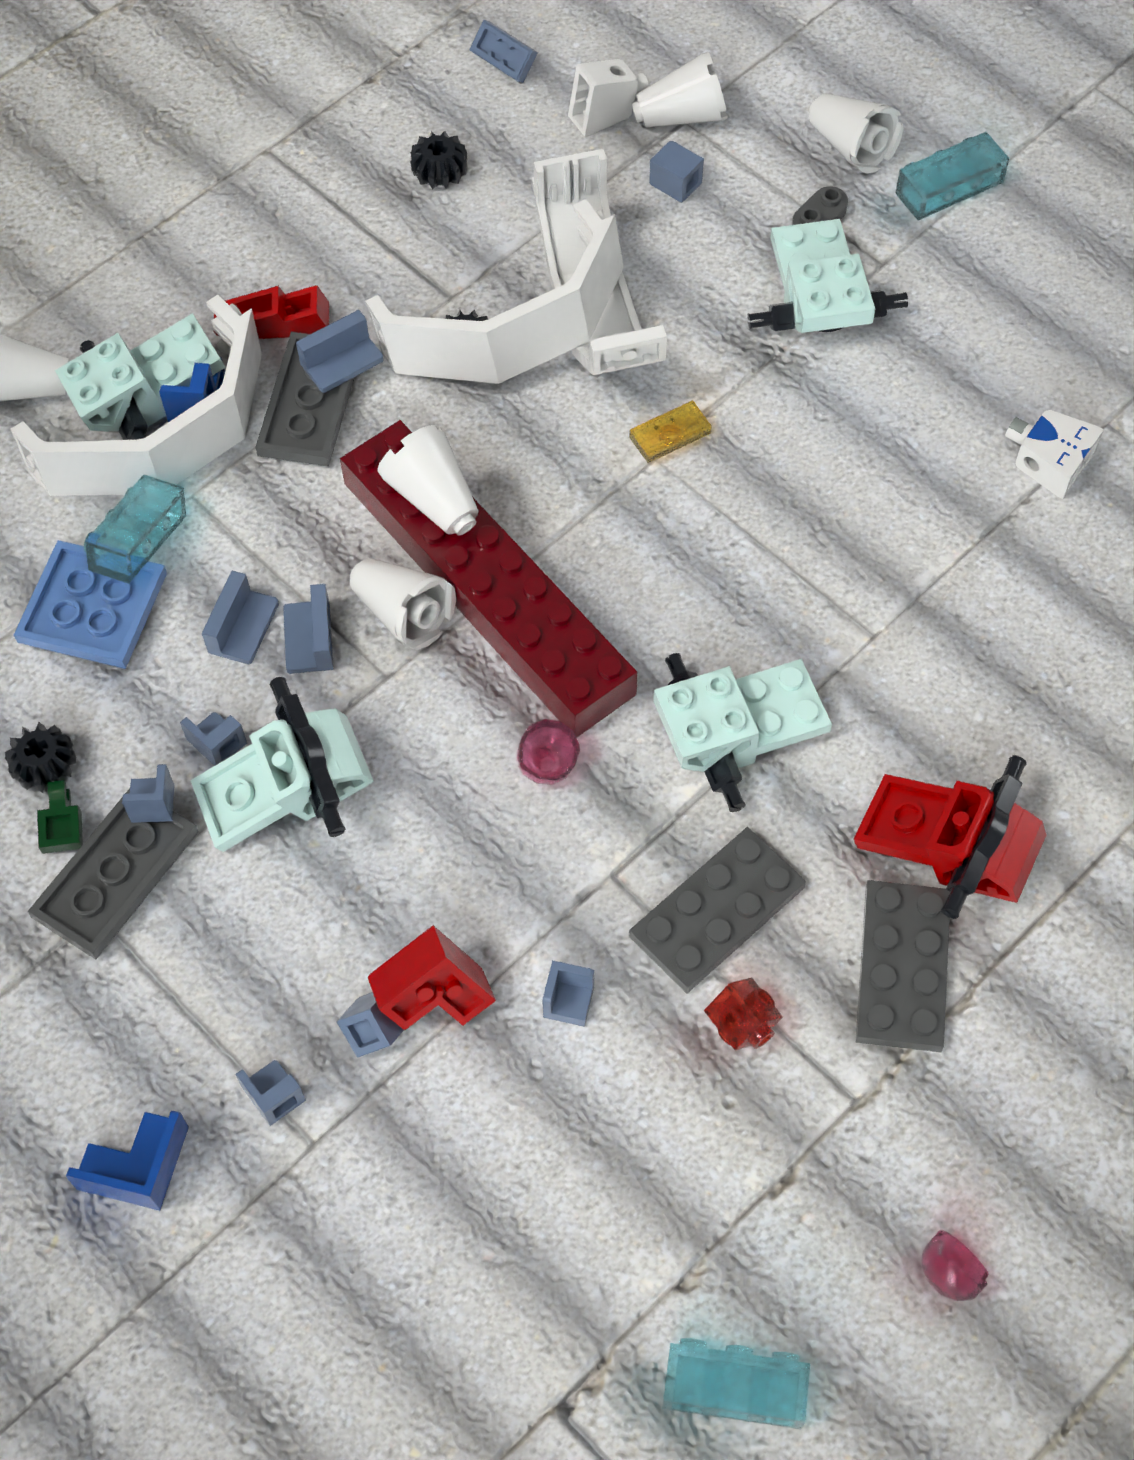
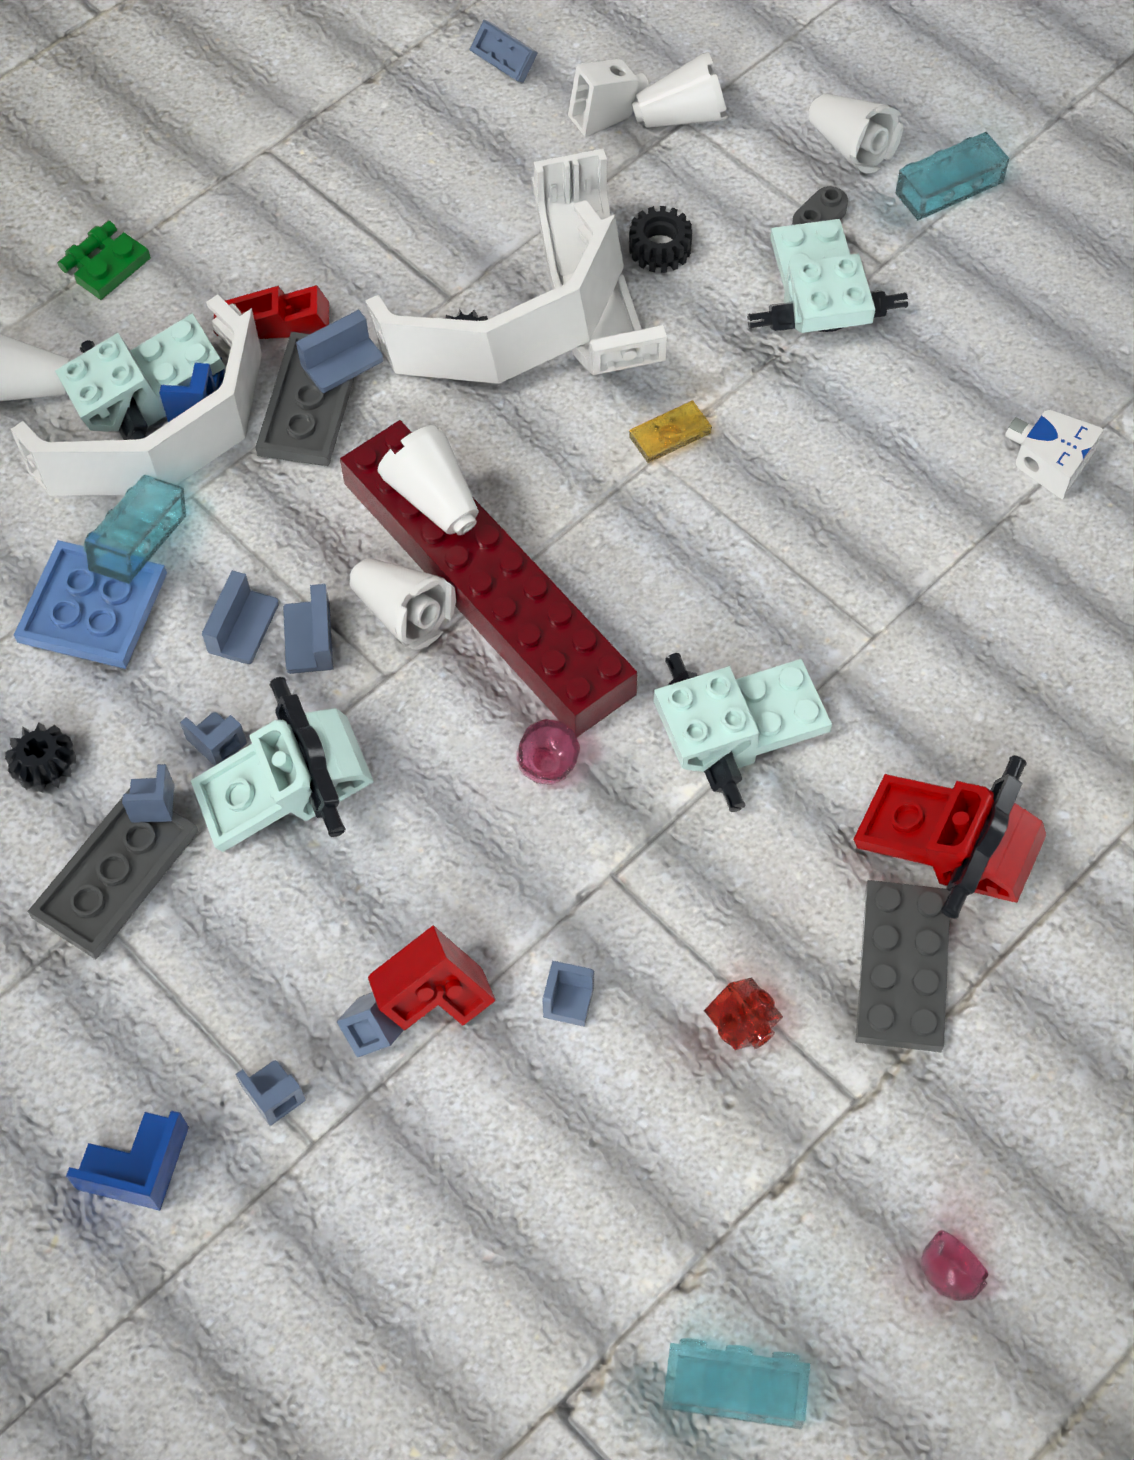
(60, 824): dark green plate -> none
(110, 266): none -> green plate
(438, 160): black gear -> none
(663, 224): none -> black tyre
(676, 171): sand blue panel -> none
(717, 909): dark grey plate -> none

